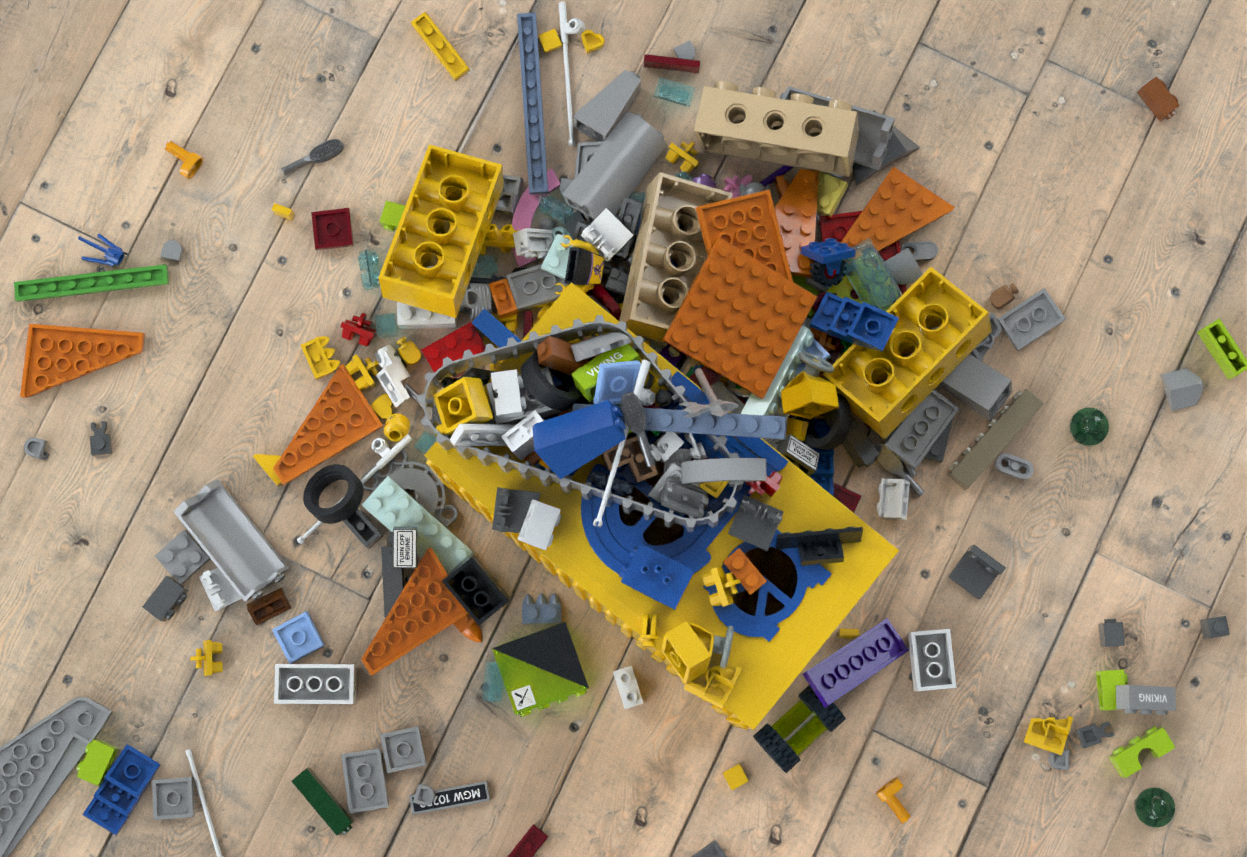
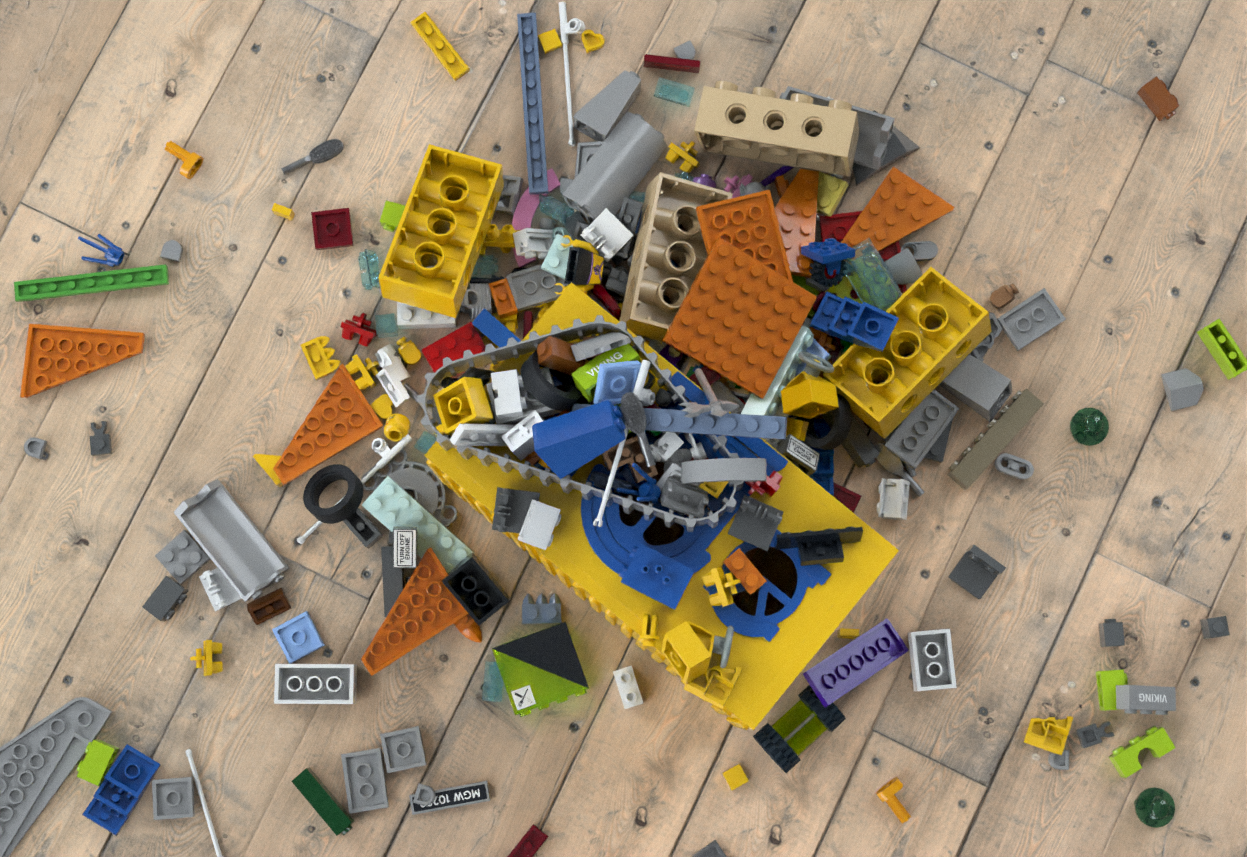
(647, 491): none -> blue plant

